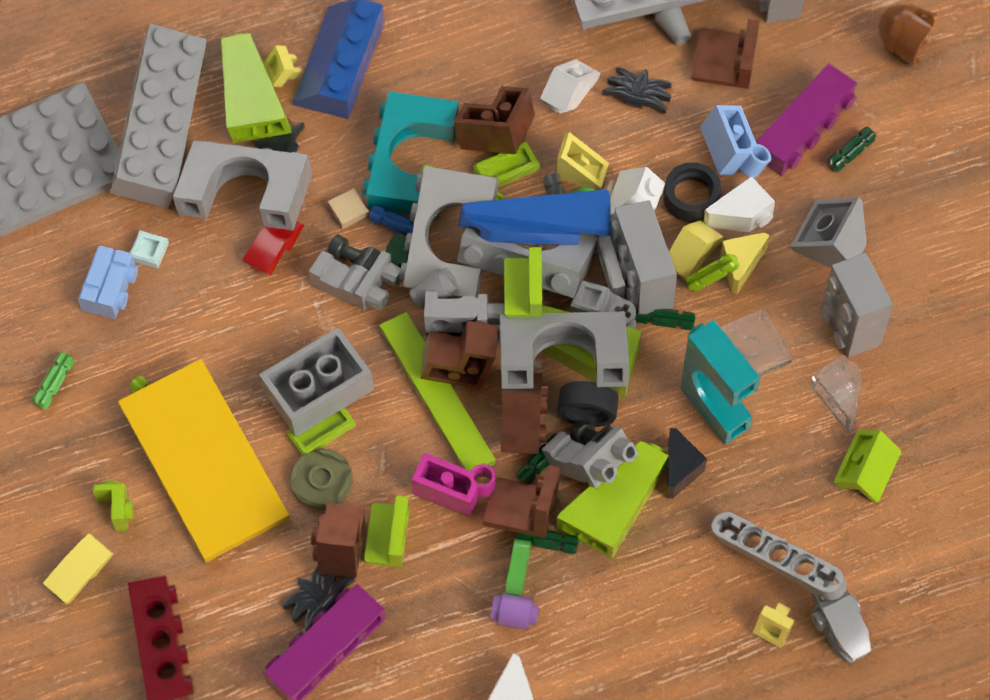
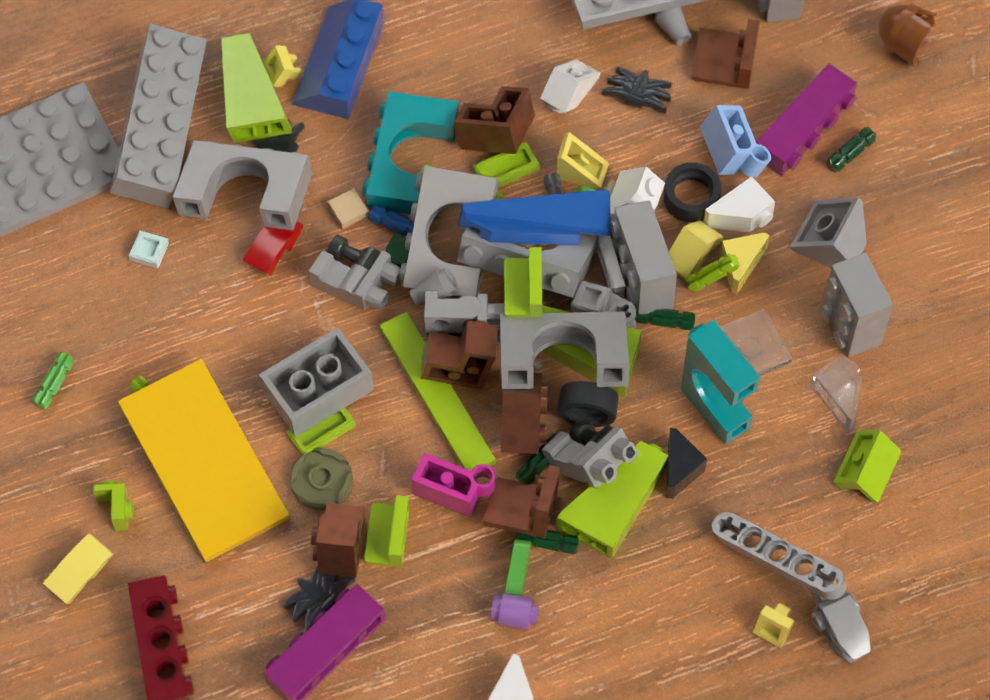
(107, 282): light blue brick -> none

